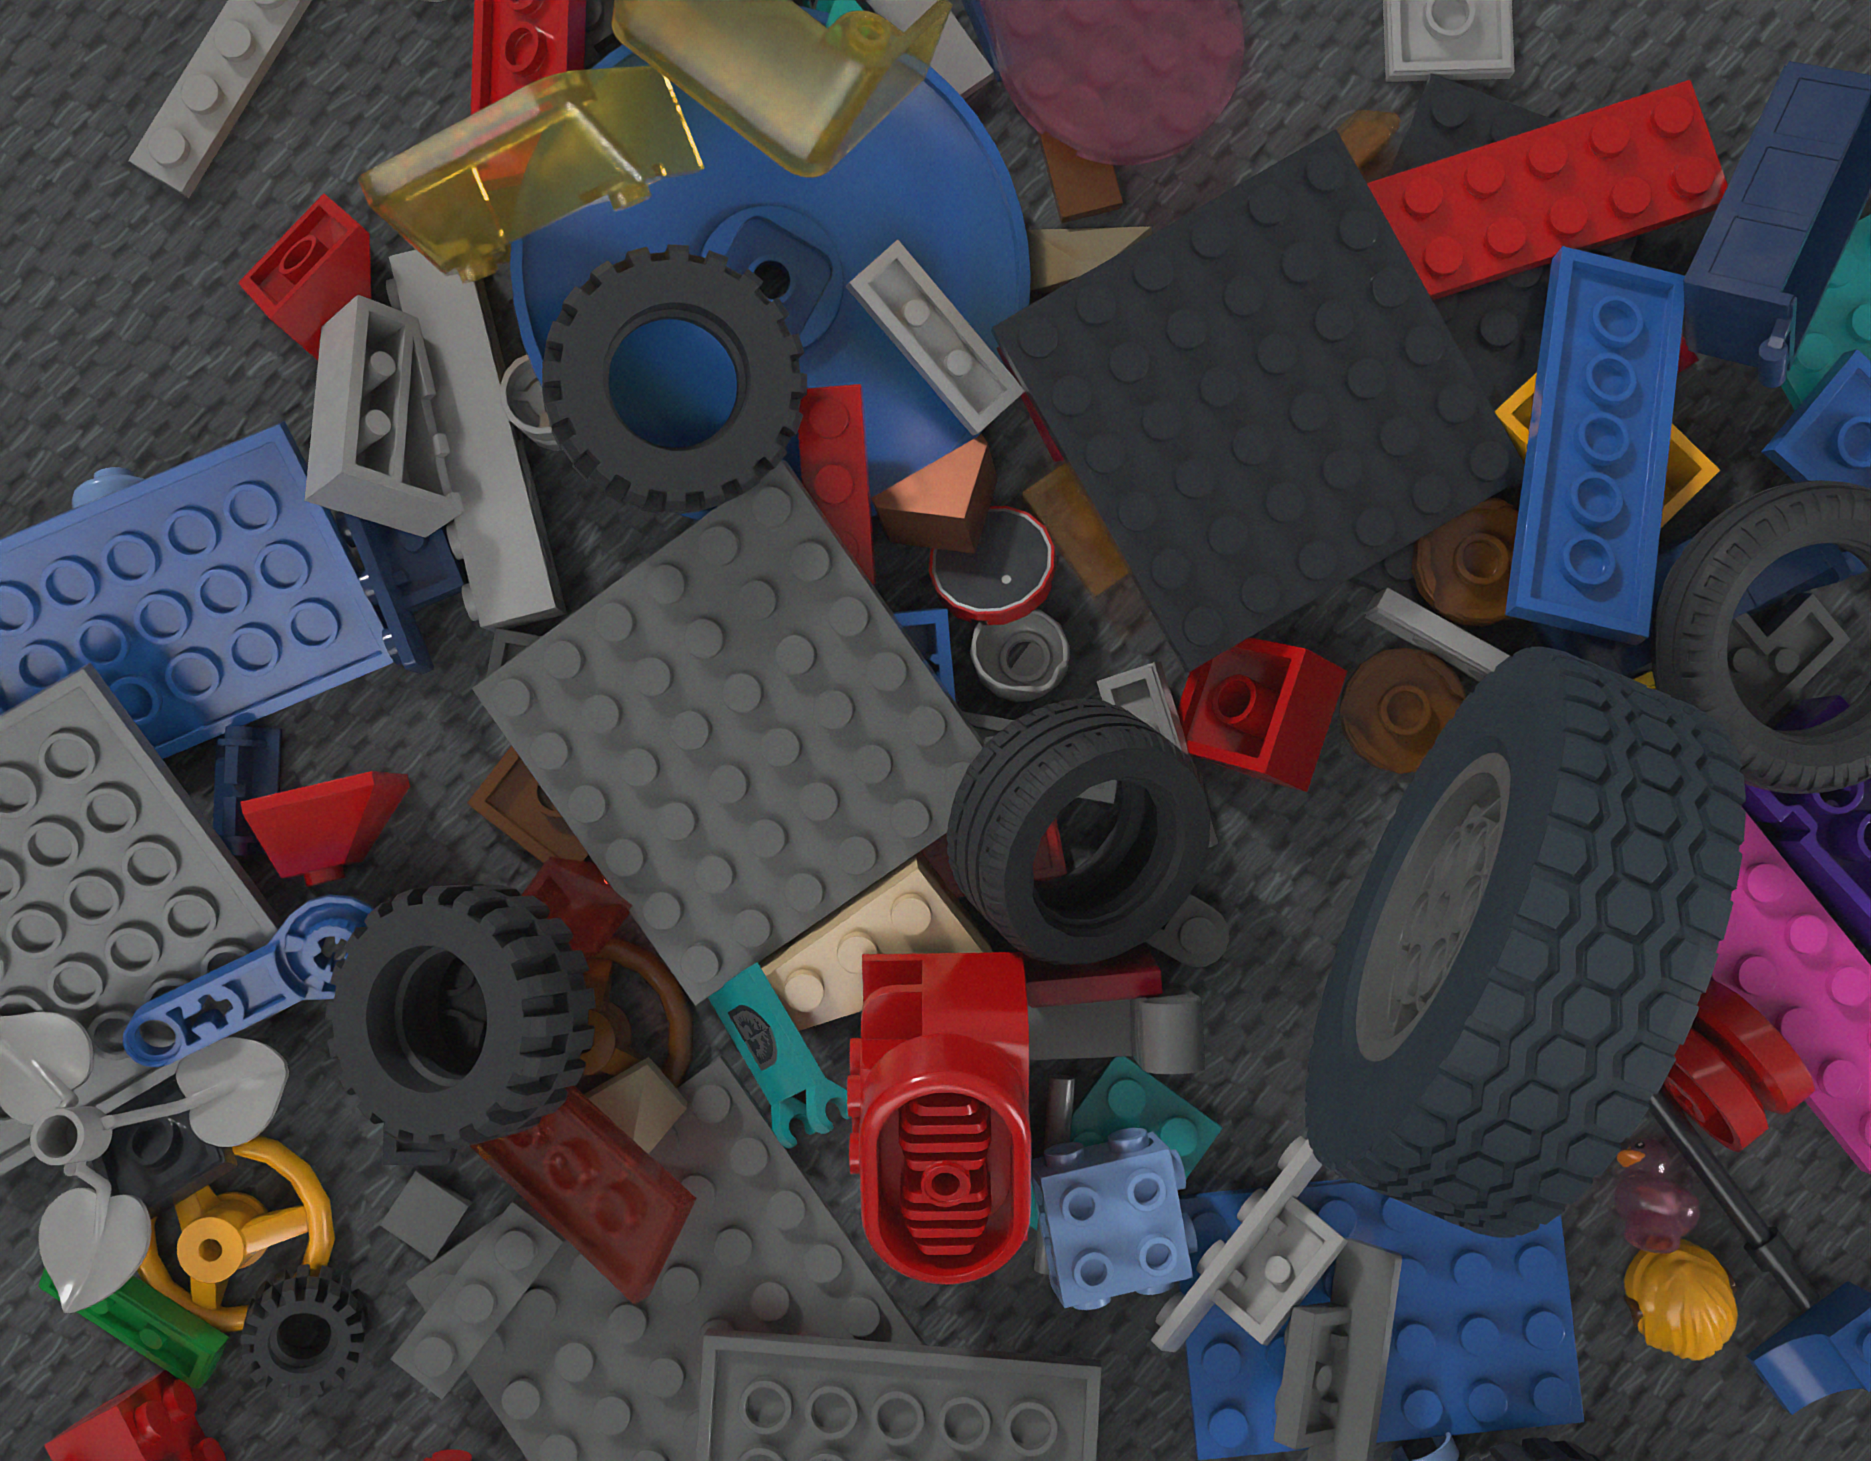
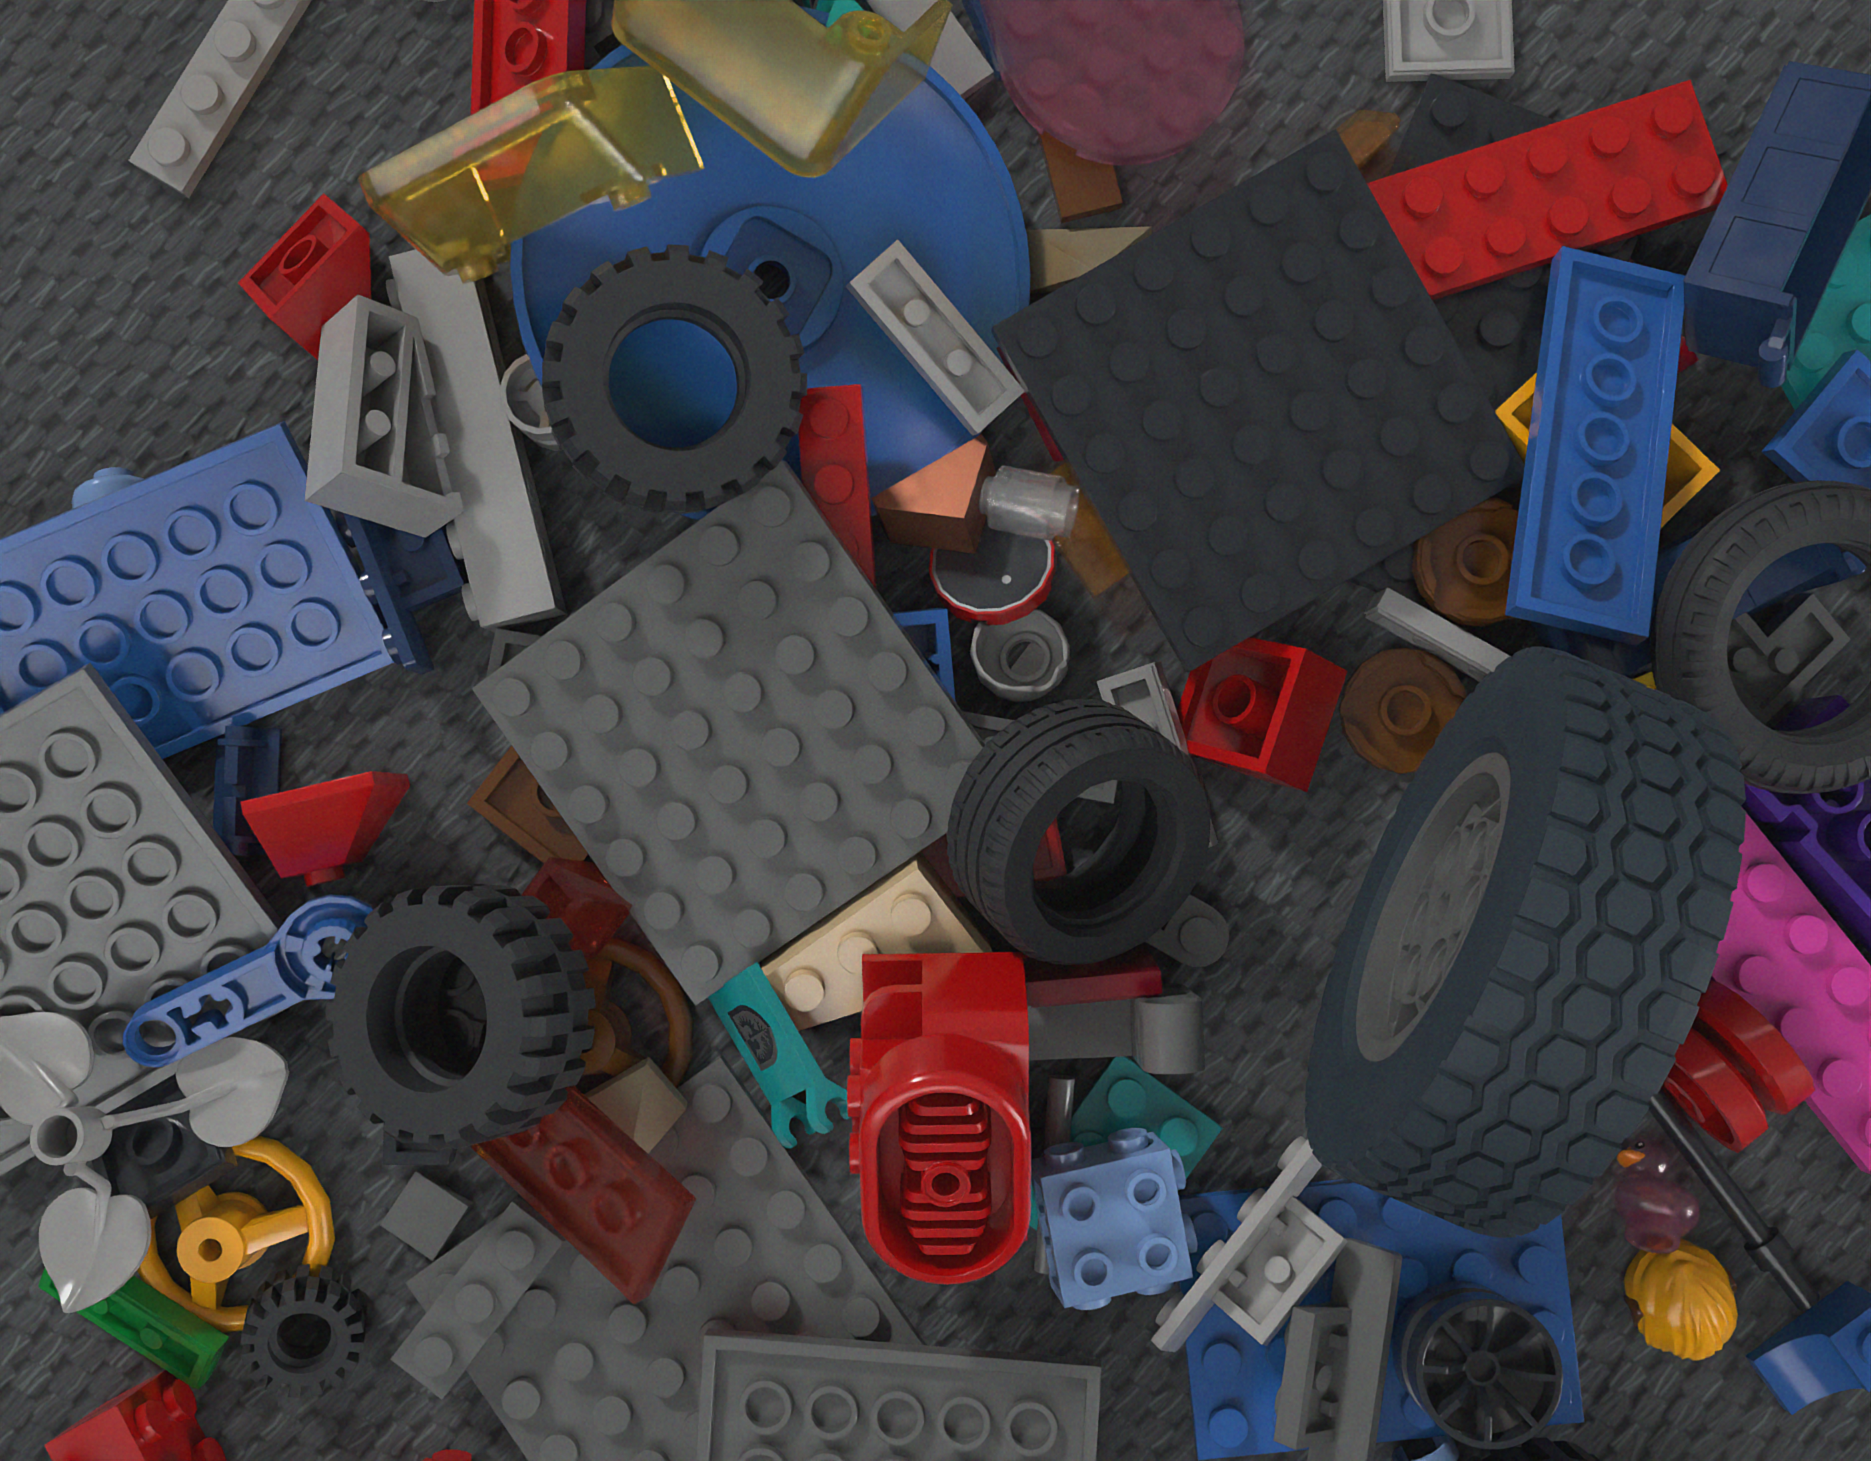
(1029, 503): none -> clear brick
(1477, 1364): none -> black wheel

